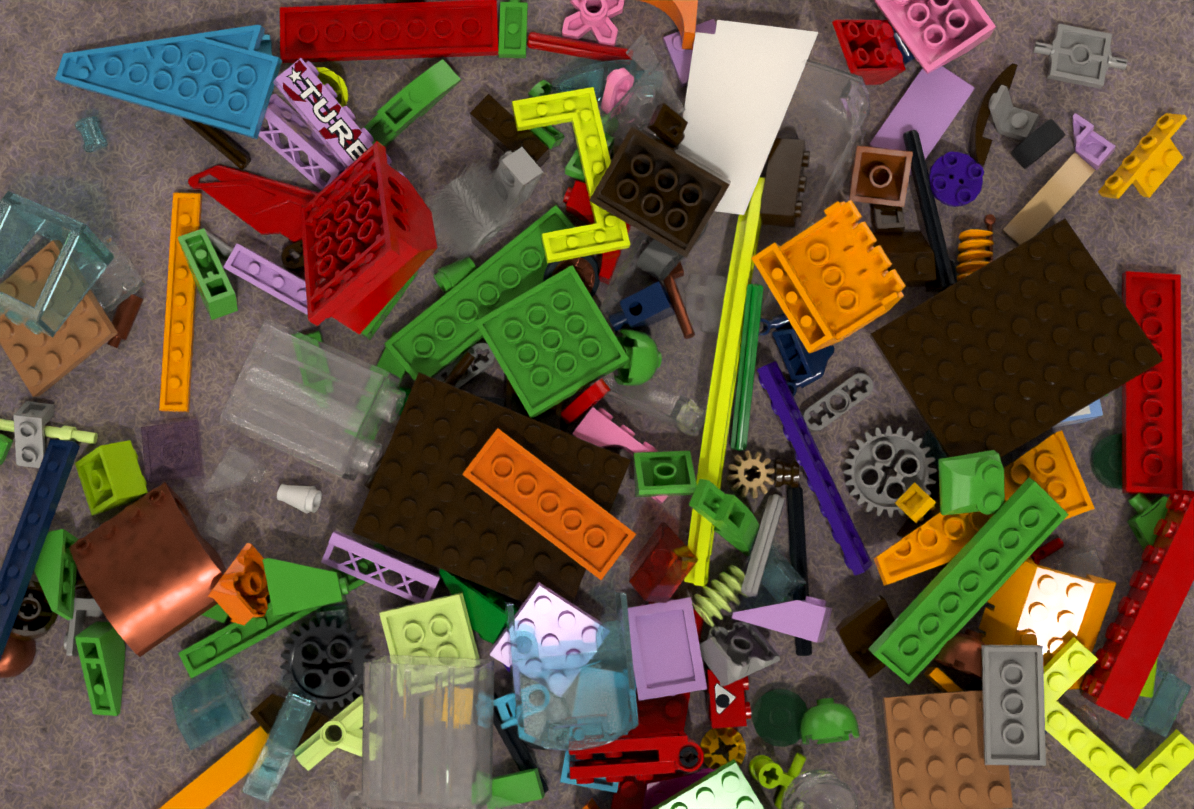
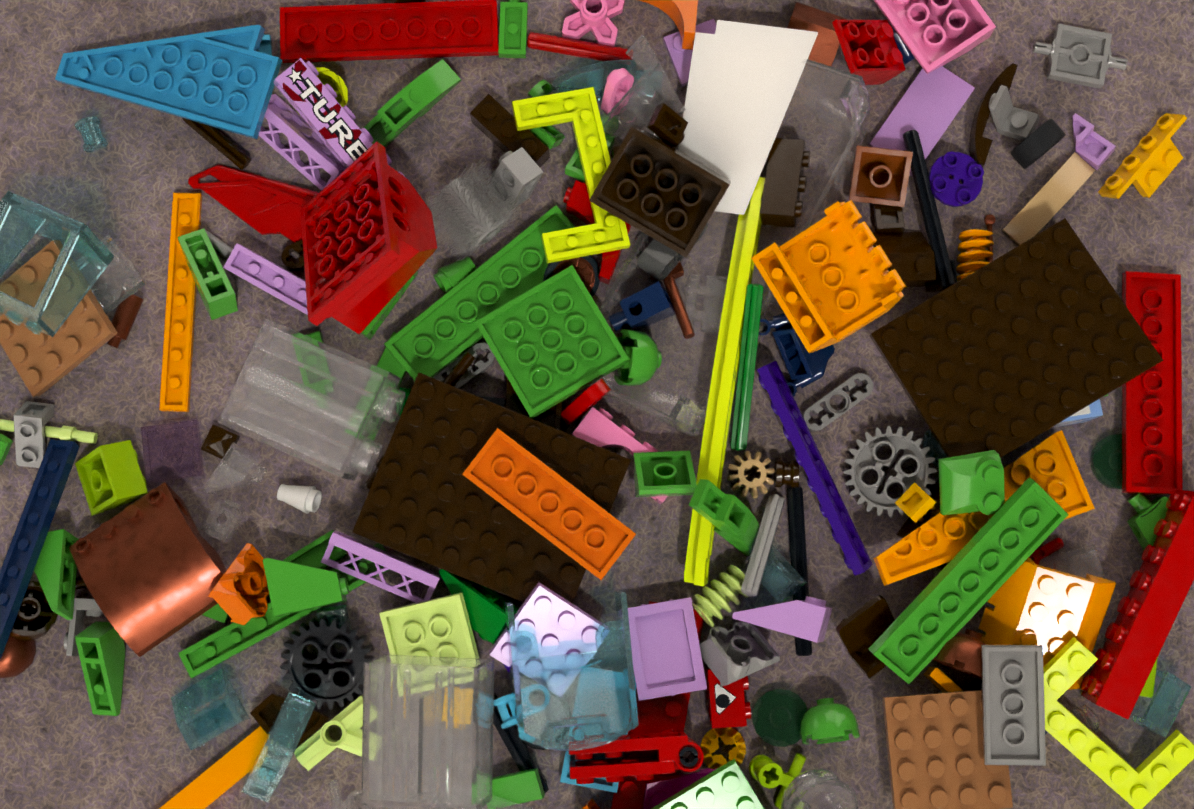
(219, 441): none -> dark brown tile
(313, 553): none -> bright green tile
(661, 565): clear red slope -> none
(819, 21): none -> copper slope

